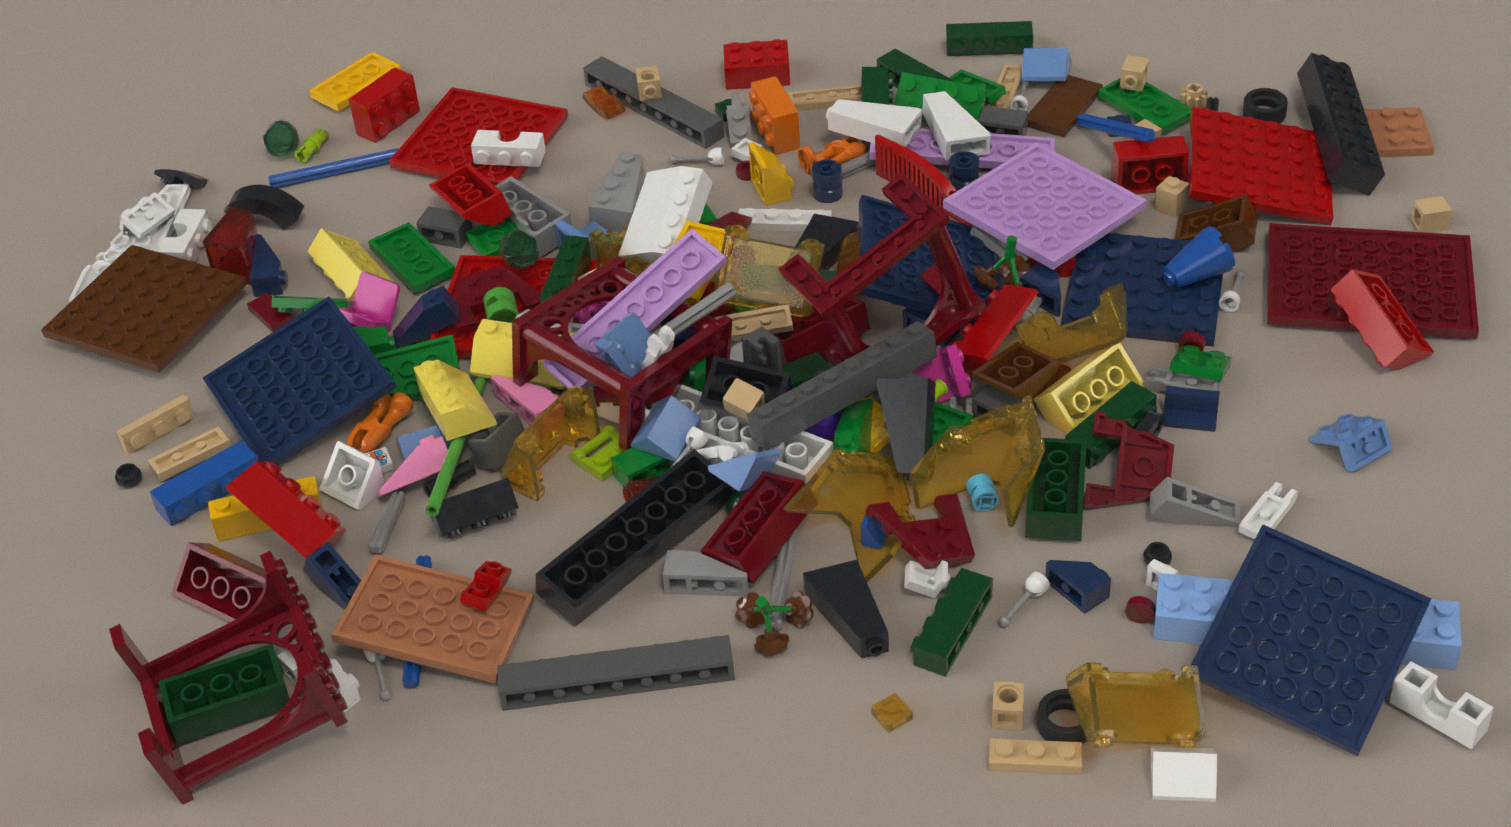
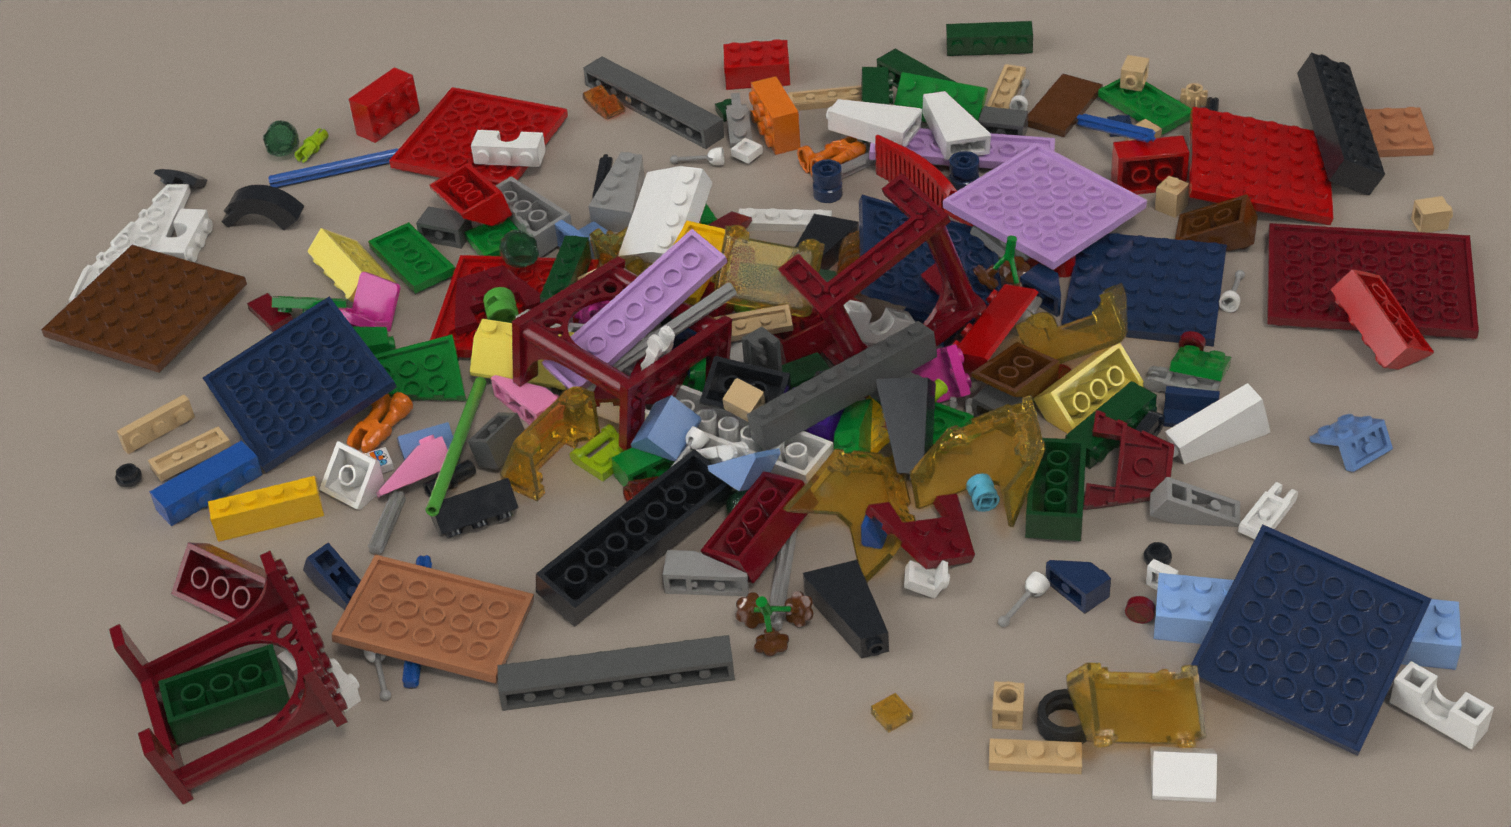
(146, 215): white bracket -> none
(232, 243): clear red slope -> none
(266, 270): dark blue slope -> none
(286, 508): red slope -> none
(343, 85): yellow plate -> none
(429, 314): dark blue slope -> none
(452, 399): light yellow slope -> none
(486, 586): red slope -> none
(604, 167): none -> black axle
(625, 345): medium blue bracket -> none
(648, 83): tan brick -> none
(743, 171): dark red tile -> none
(769, 175): yellow slope -> none
(874, 332): none -> white arch
(952, 621): dark green brick -> none
(995, 90): green plate -> none
(1046, 64): medium blue slope -> none
(1199, 260): blue cone -> none
(1220, 426): none -> white slope
(1265, 97): black tyre -> none

